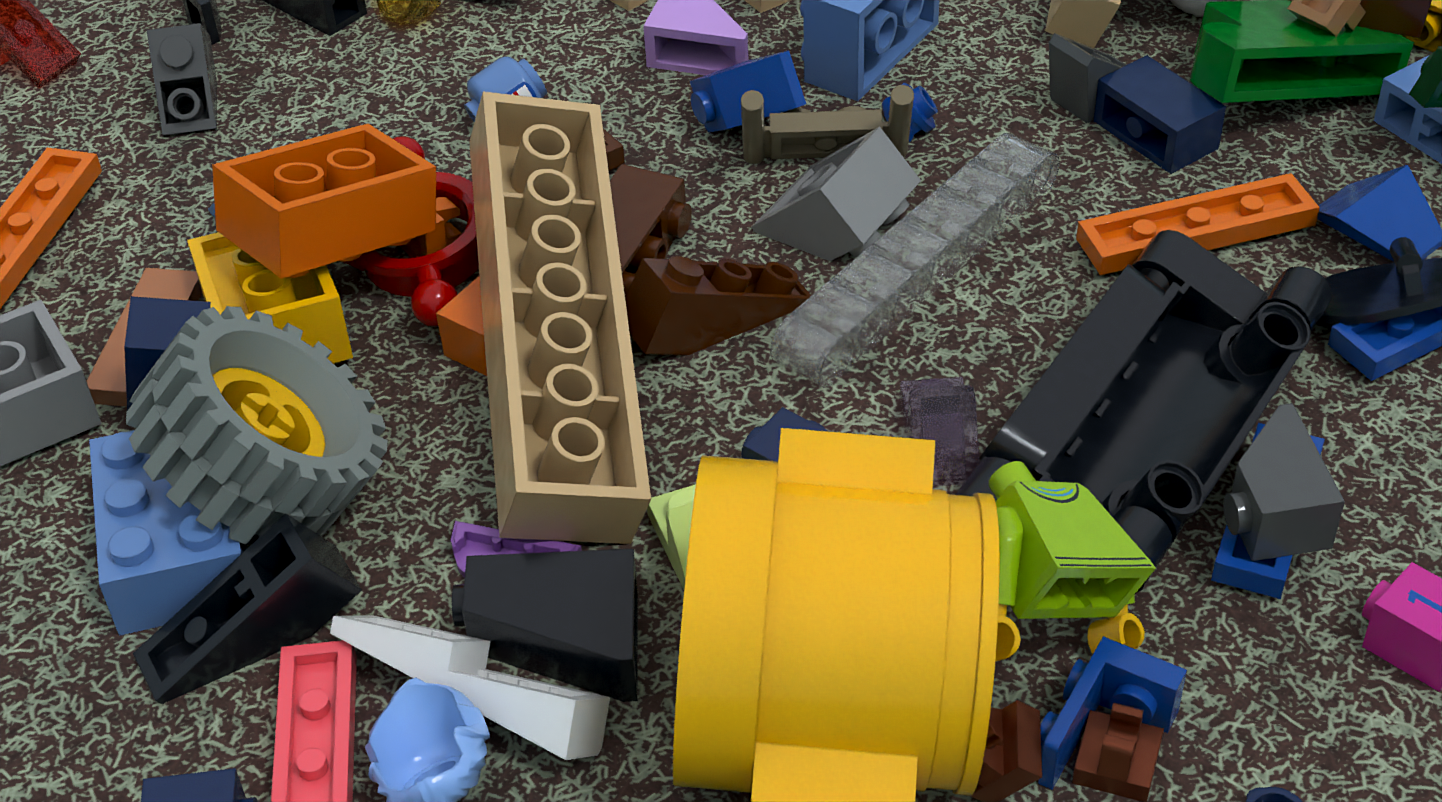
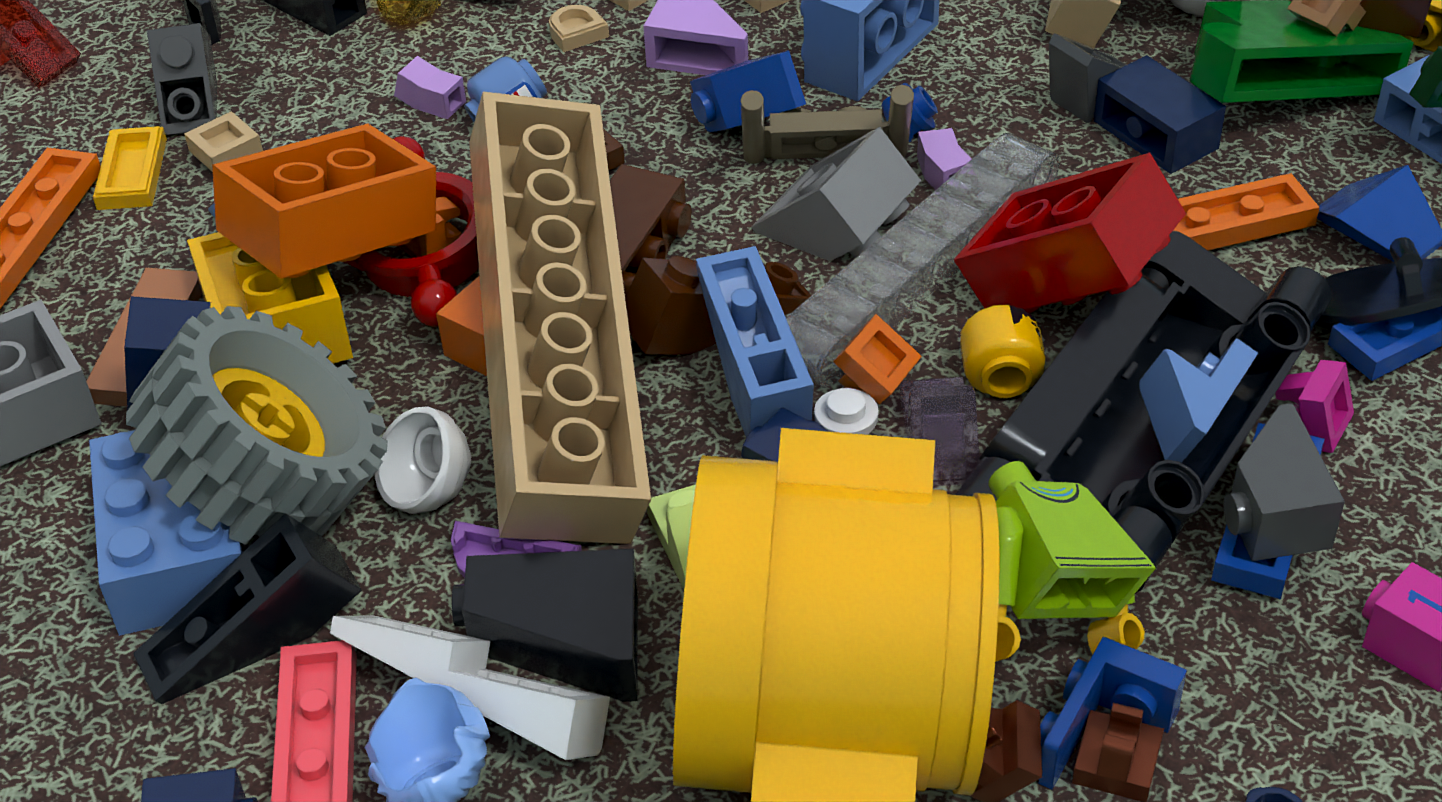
(130, 168): none -> yellow tile
(222, 140): none -> tan plate
(423, 461): none -> white piece
(430, 89): none -> lavender piece
(576, 27): none -> tan tile
(753, 339): none -> medium blue slope
(846, 411): none -> white plate
(876, 360): none -> orange tile
(940, 155): none -> lavender piece
(1002, 351): none -> yellow head
(1073, 236): none -> red brick
(1188, 399): none -> medium blue slope
(1321, 400): none -> dark pink tile

